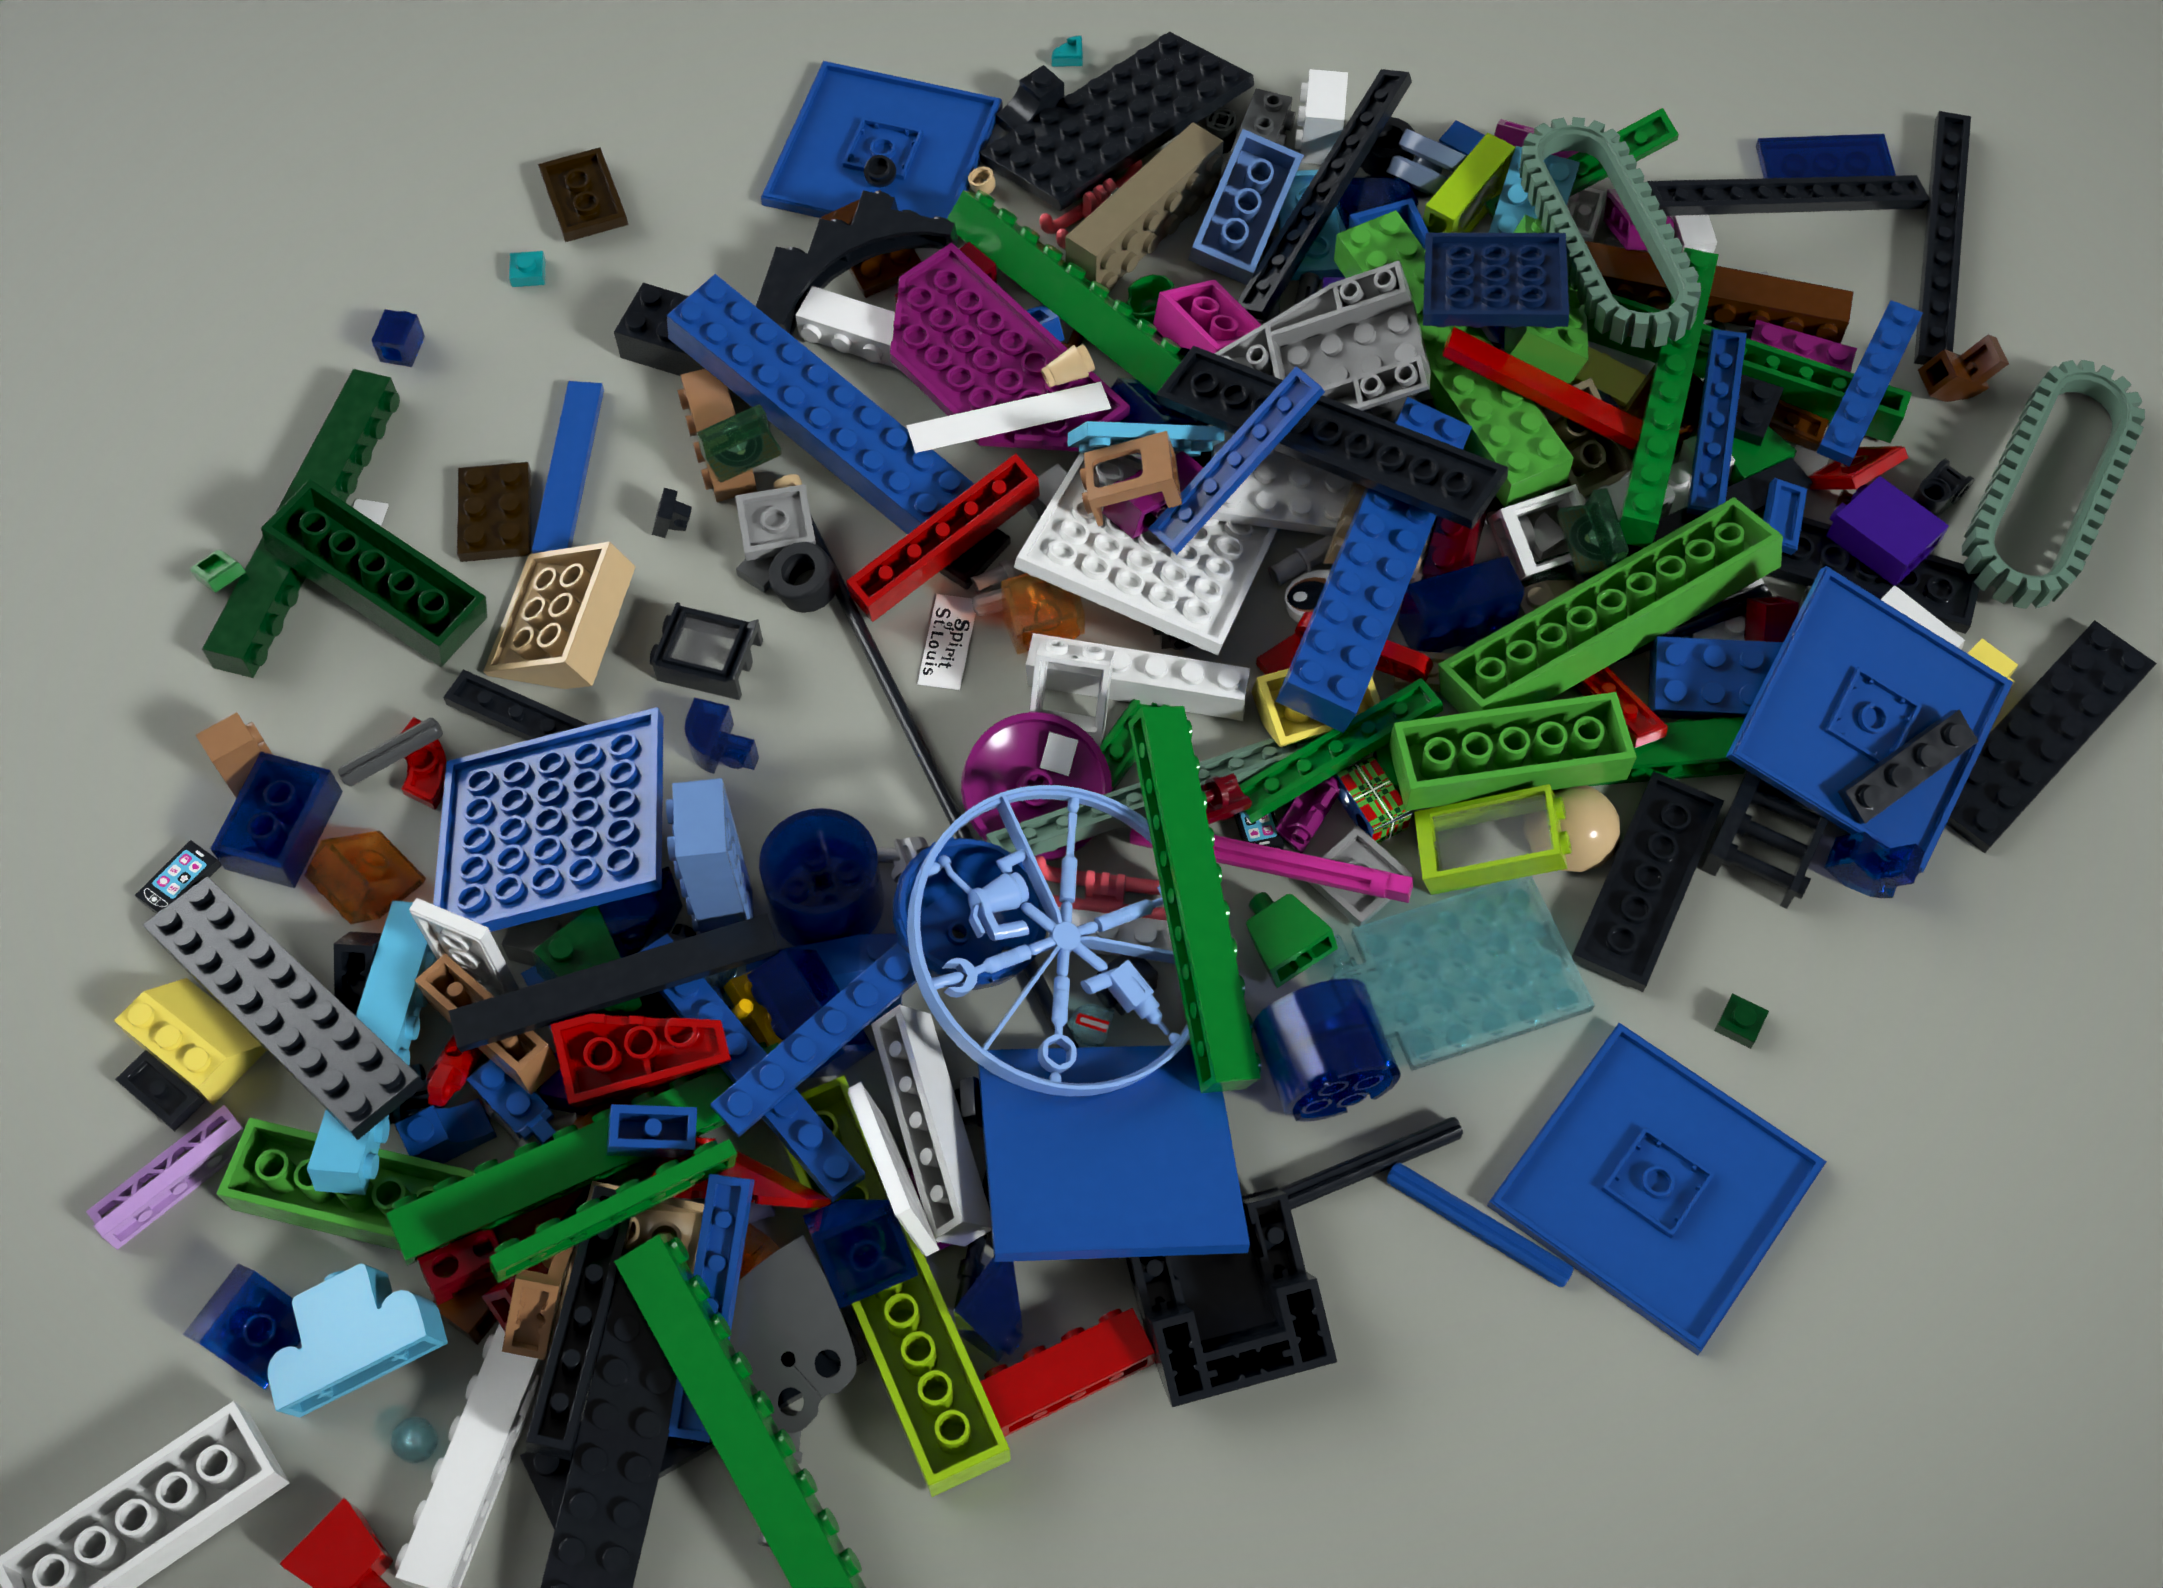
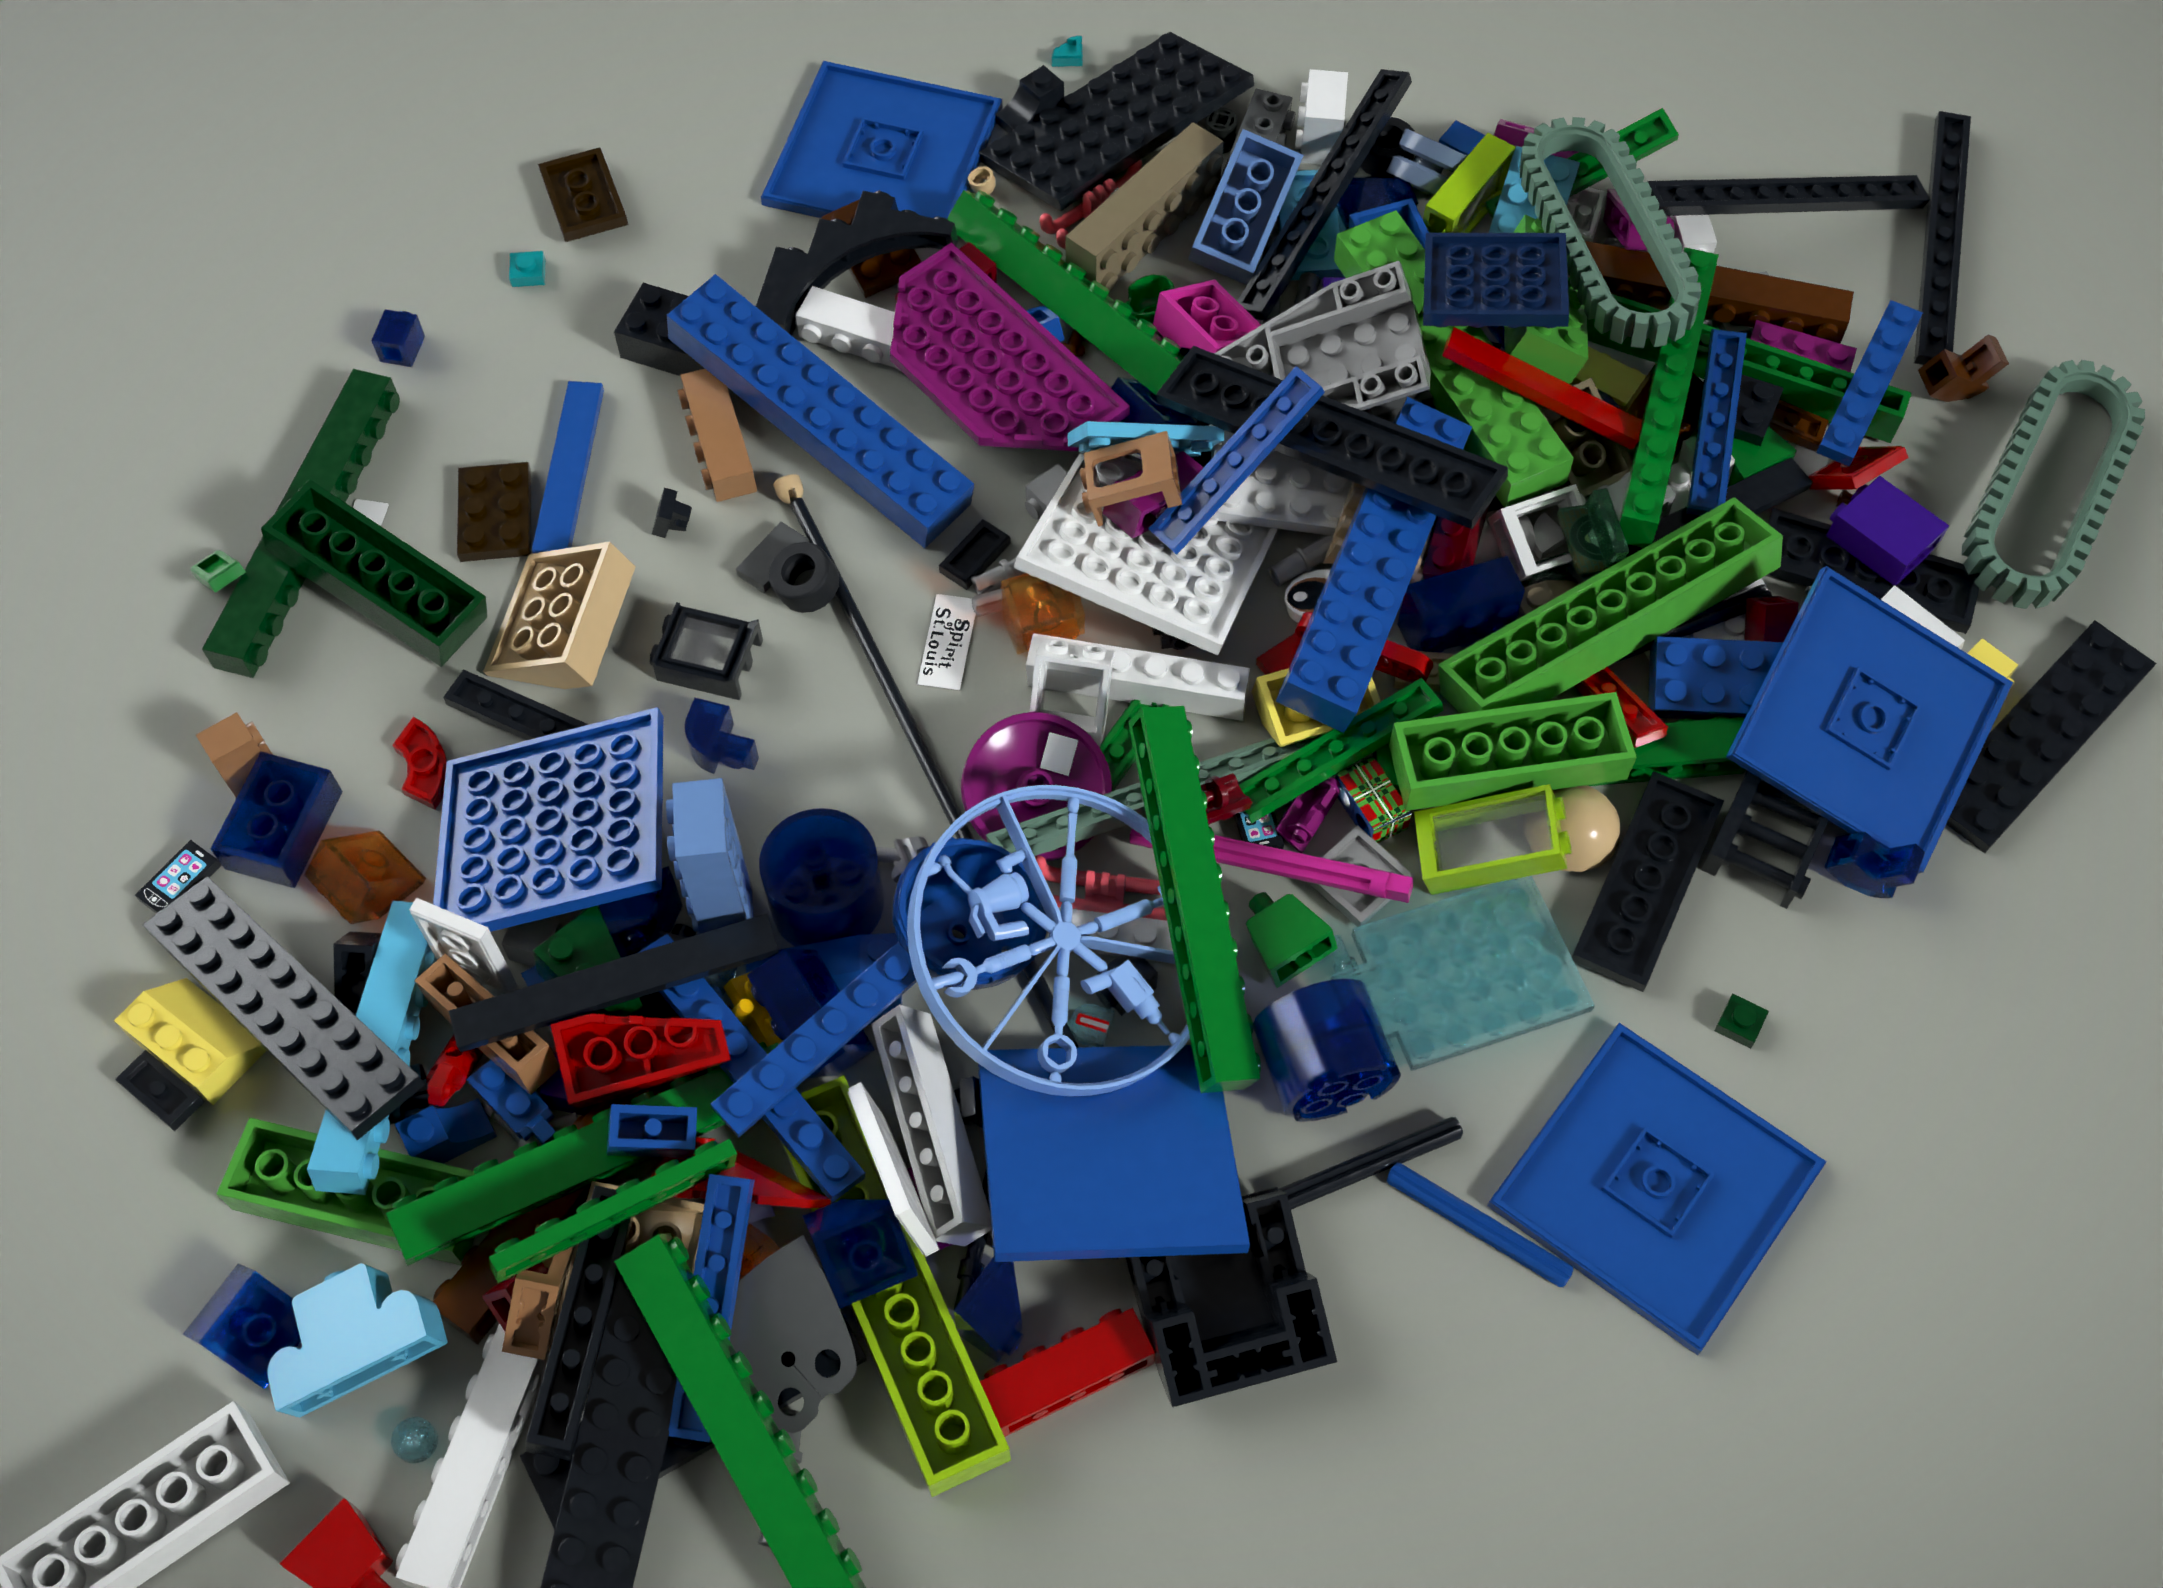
(169, 1184): lavender fence -> none
(390, 752): dark grey axle -> none
(458, 1264): dark red leg -> none
(738, 443): clear green panel -> none
(774, 520): light grey plate -> none
(880, 171): black plate -> none
(943, 537): red brick -> none
(1008, 417): white sticker -> none
(1068, 367): tan cone -> none
(1785, 511): blue tile -> none
(1825, 156): clear blue tile -> none
(1908, 766): black plate -> none
(1942, 488): black piece -> none

